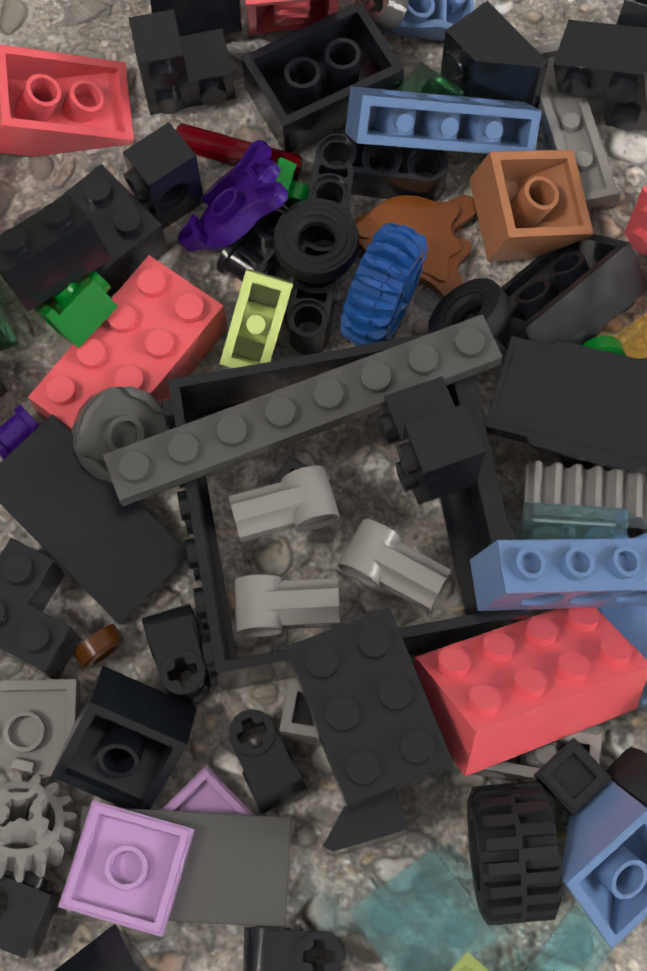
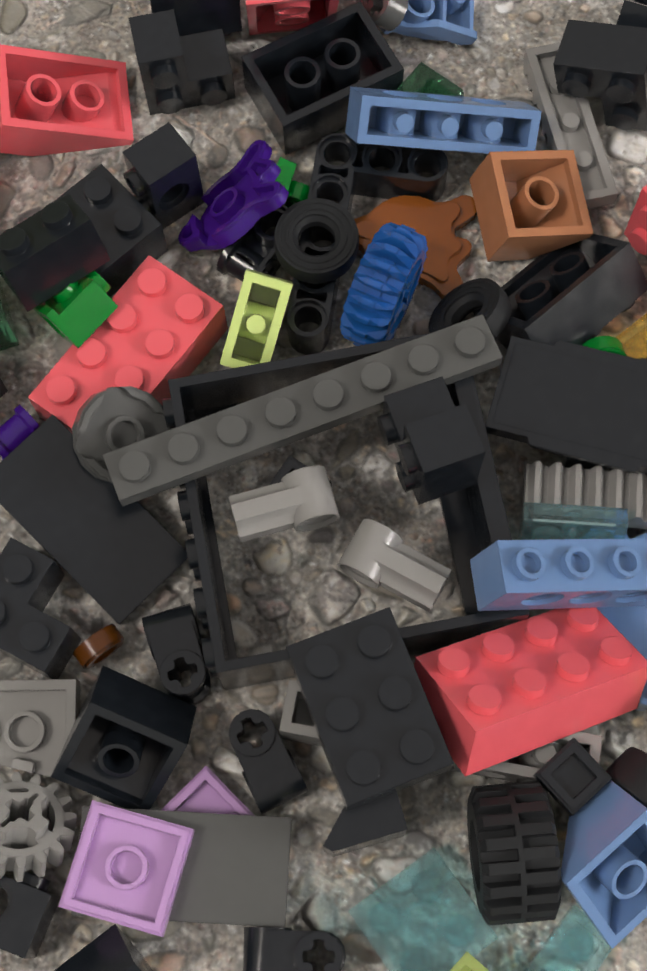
(227, 148): dark red axle -> none
(270, 605): light grey piece -> none
(492, 58): black slope -> none

